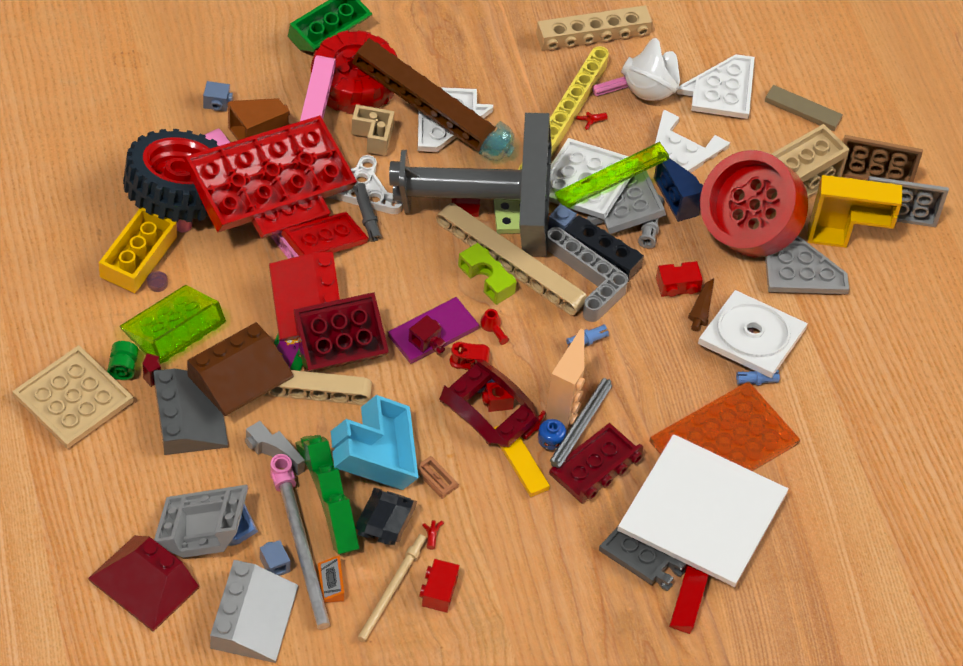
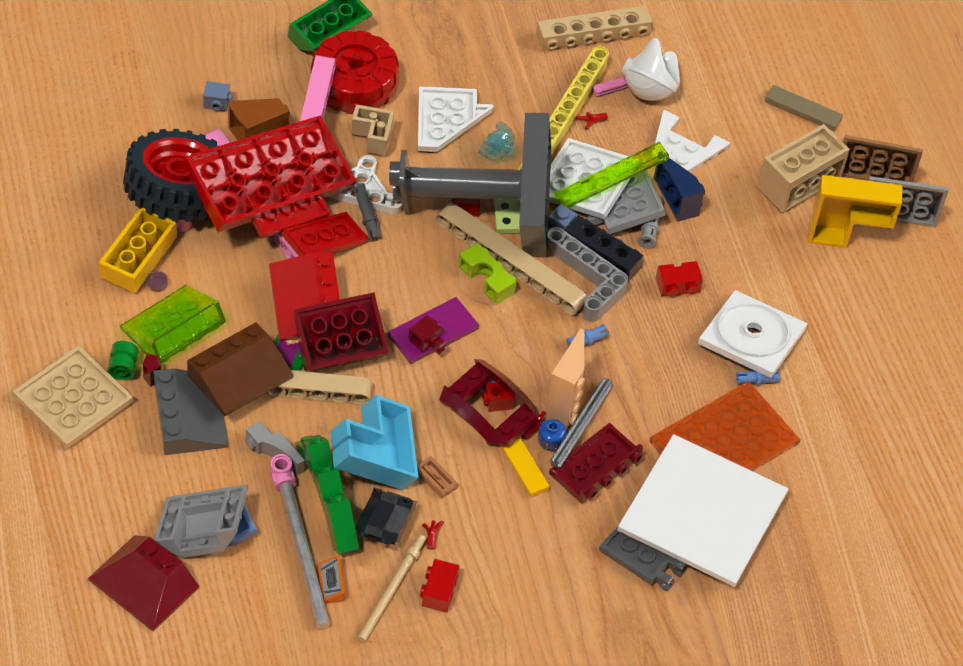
(253, 612): slope -> none
(275, 558): sand blue brick -> none
(423, 94): reddish brown brick -> none
(468, 354): red piece -> none
(491, 322): red bar -> none
(689, 600): red slope -> none
(700, 310): reddish brown bar -> none
(723, 88): white wing -> none
(740, 175): red wheel -> none
(804, 270): light grey wing -> none

